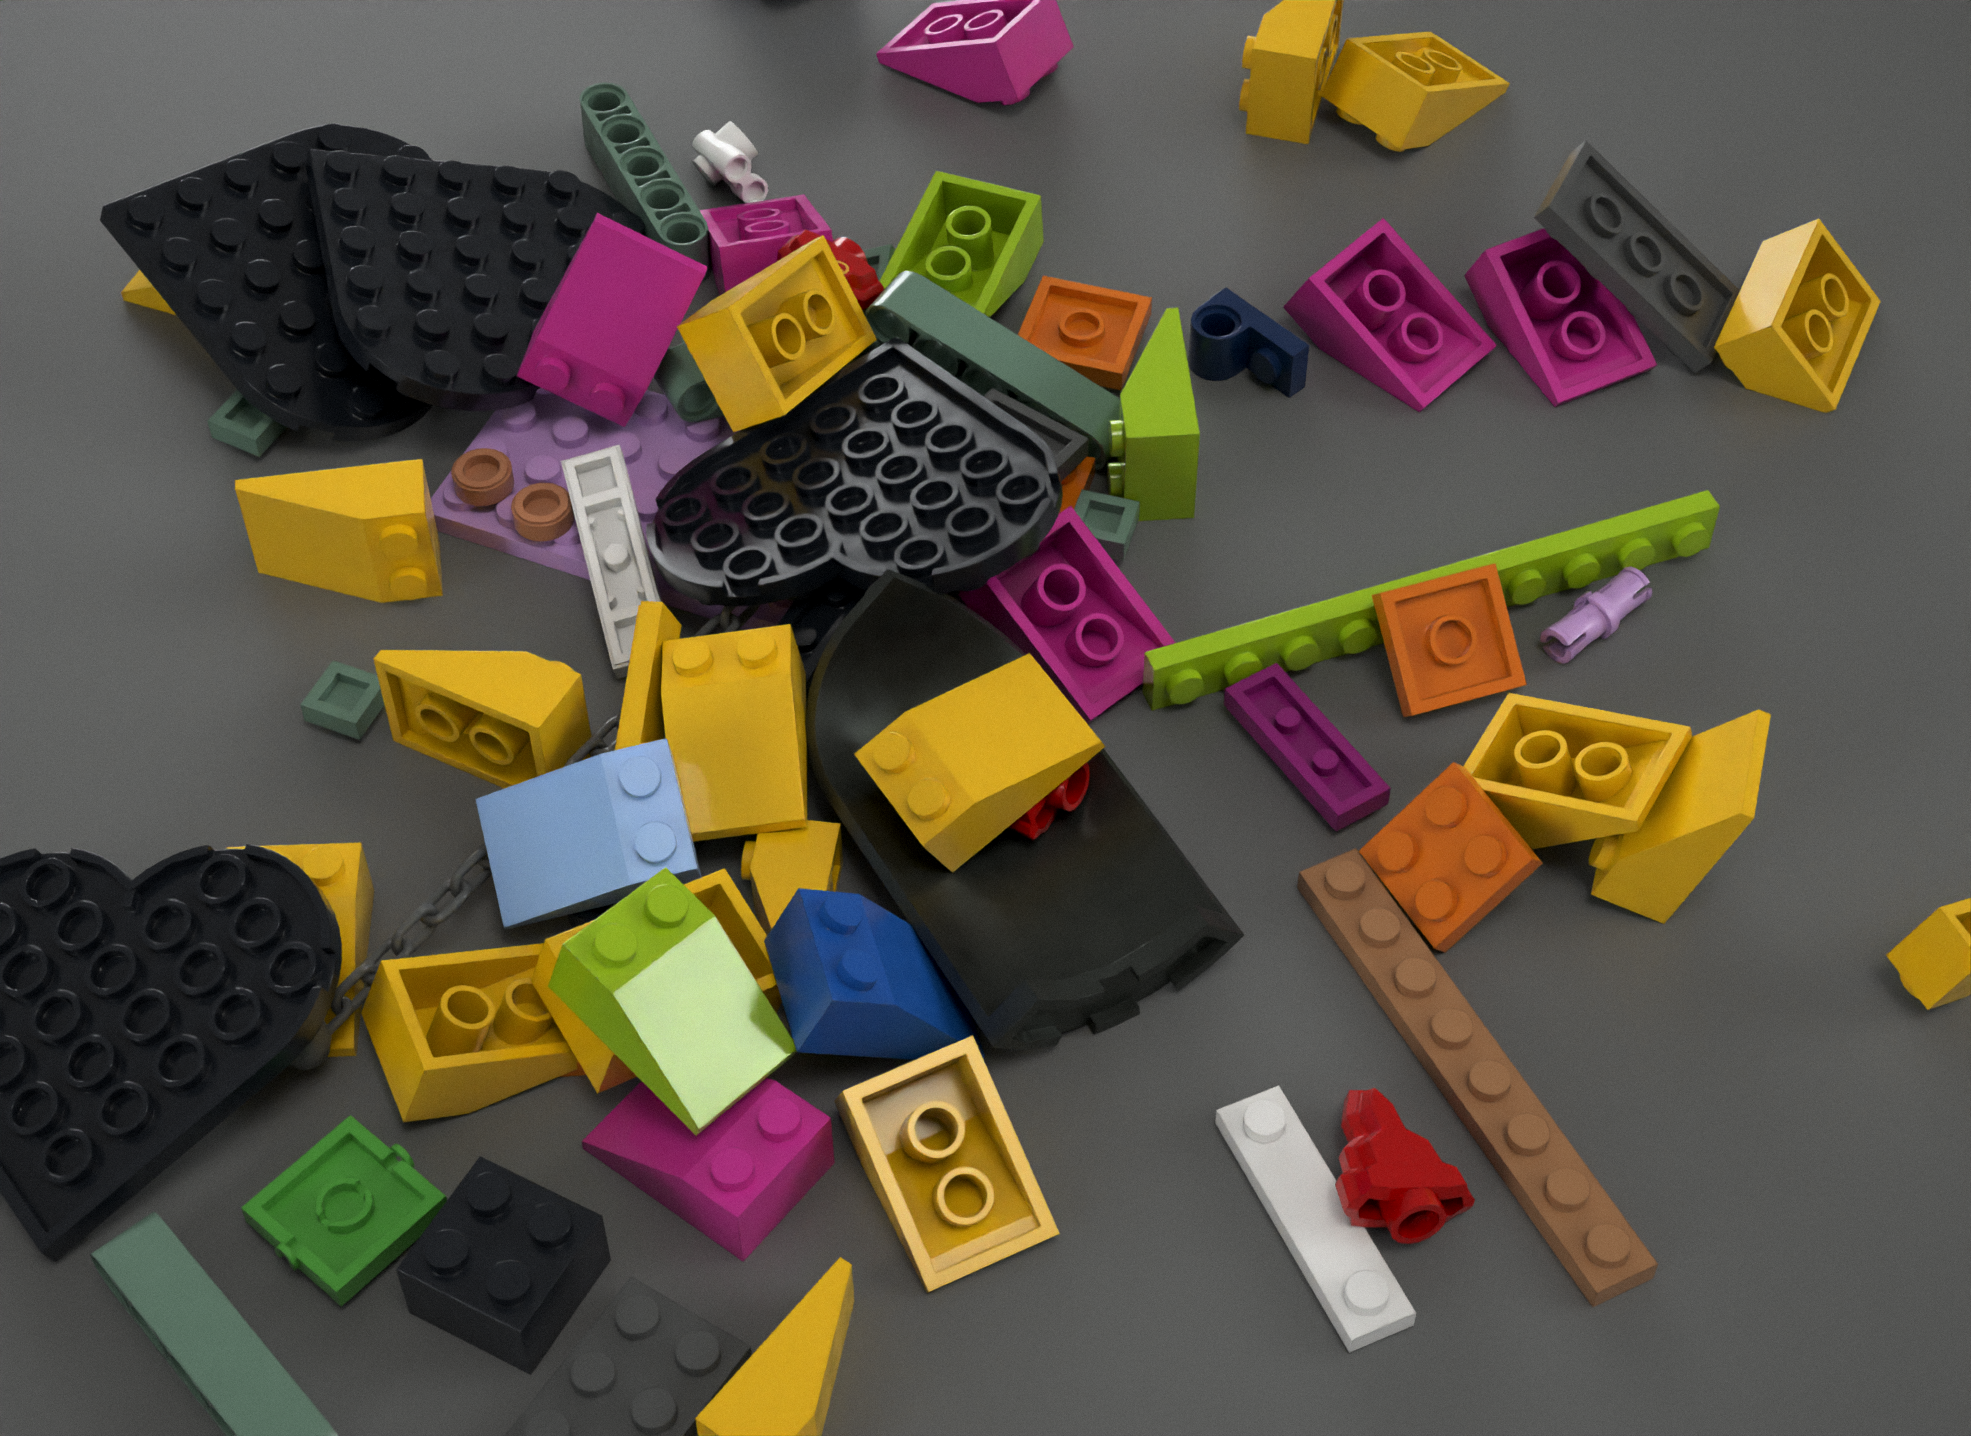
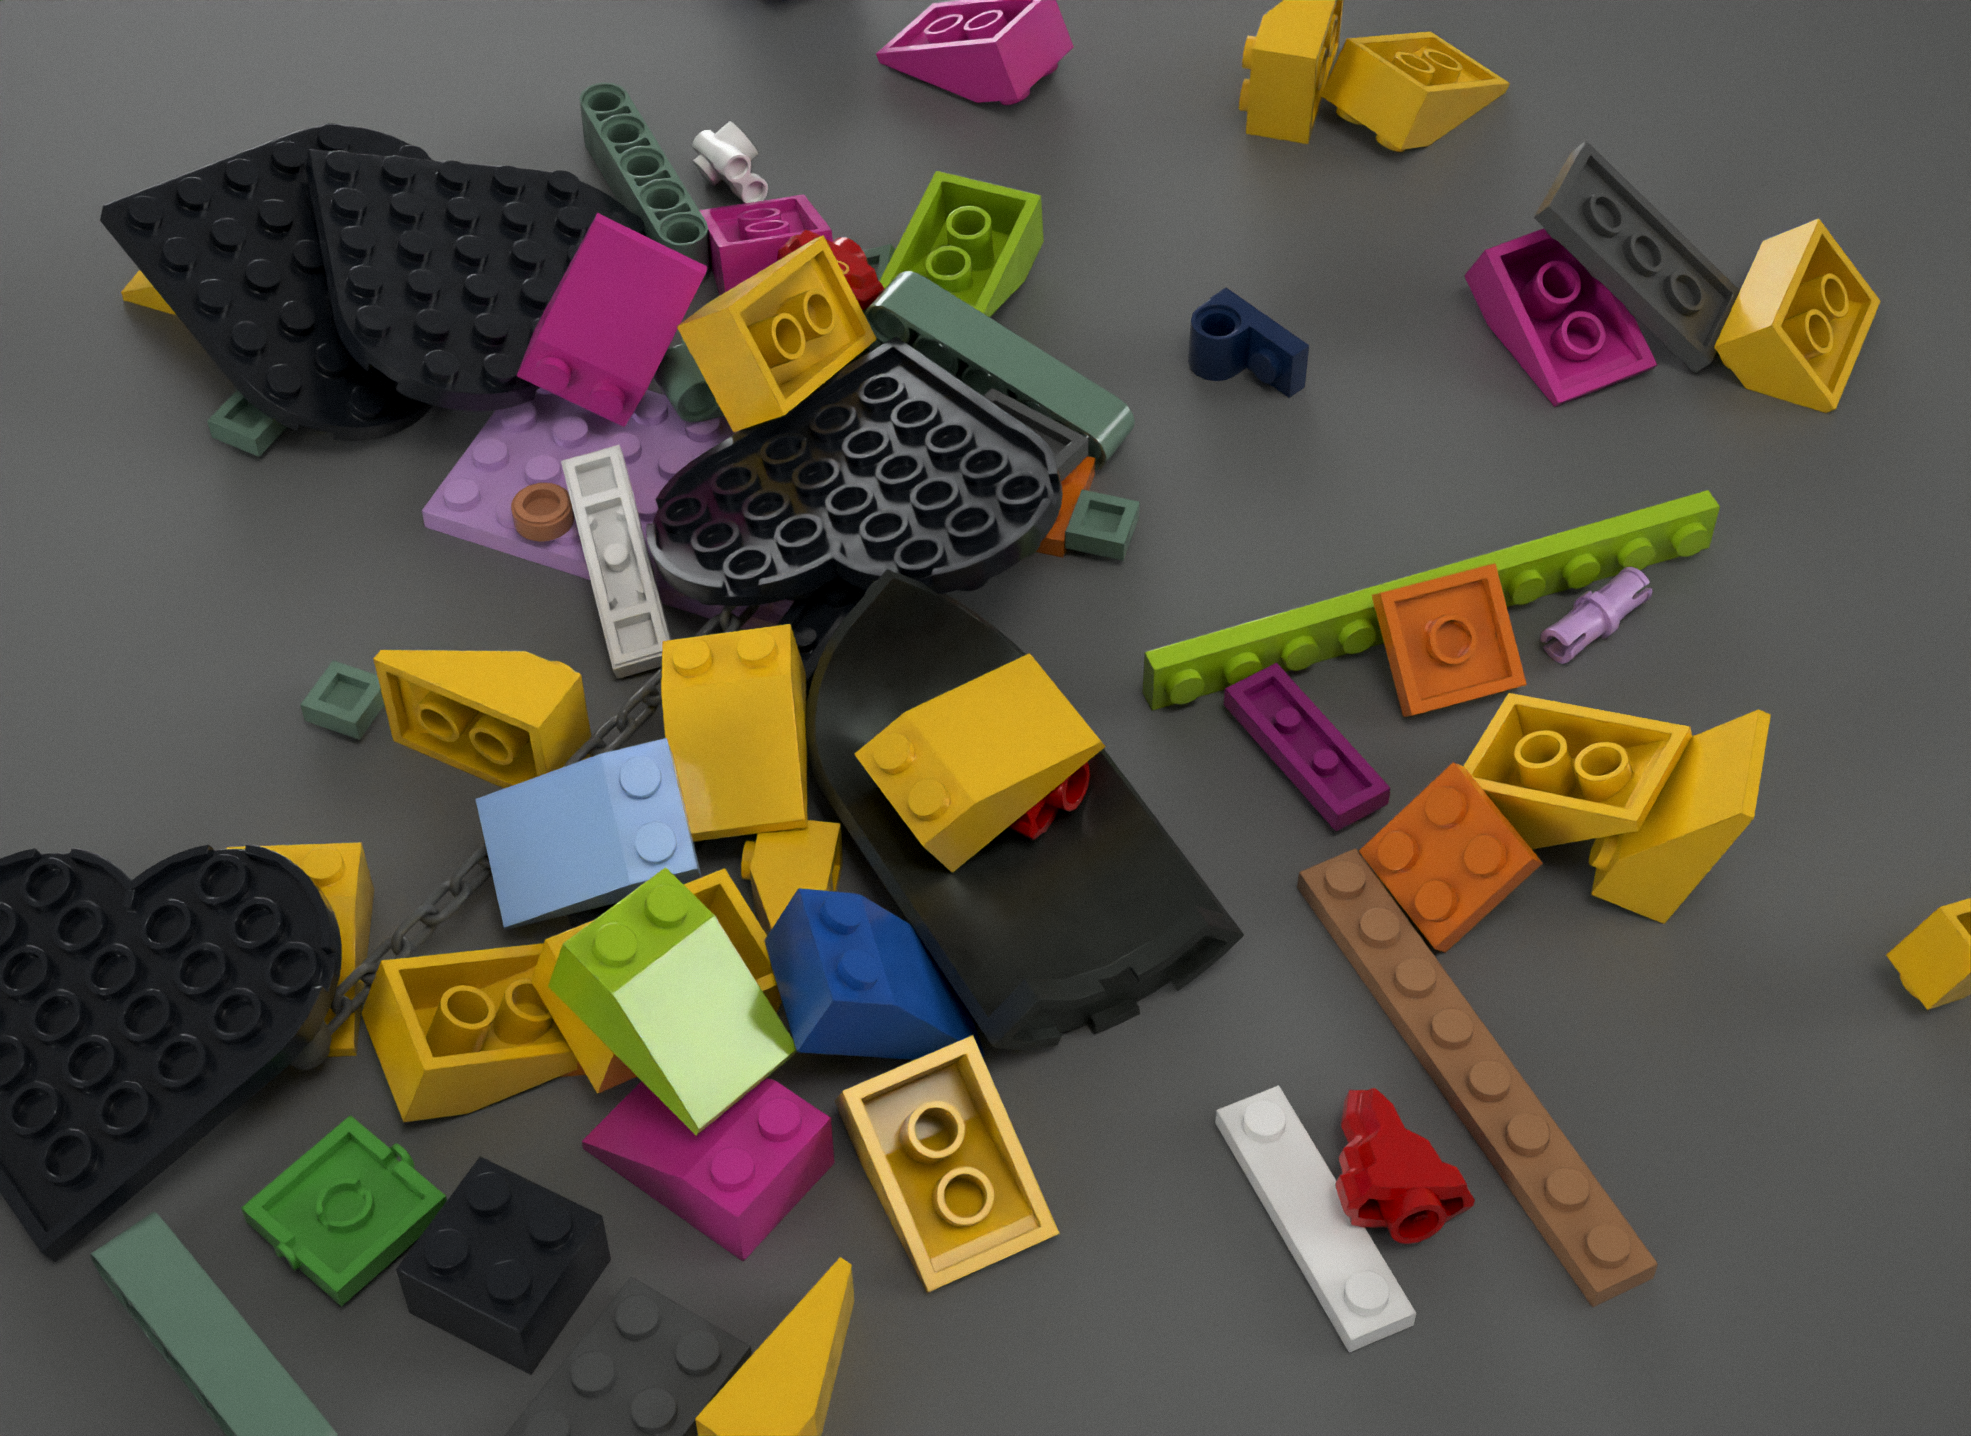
(347, 530): yellow slope -> none
(482, 477): nougat tile -> none
(642, 701): yellow tile -> none
(1074, 616): dark pink slope -> none
(1087, 328): orange plate -> none
(1157, 430): lime slope -> none
(1389, 318): dark pink slope -> none

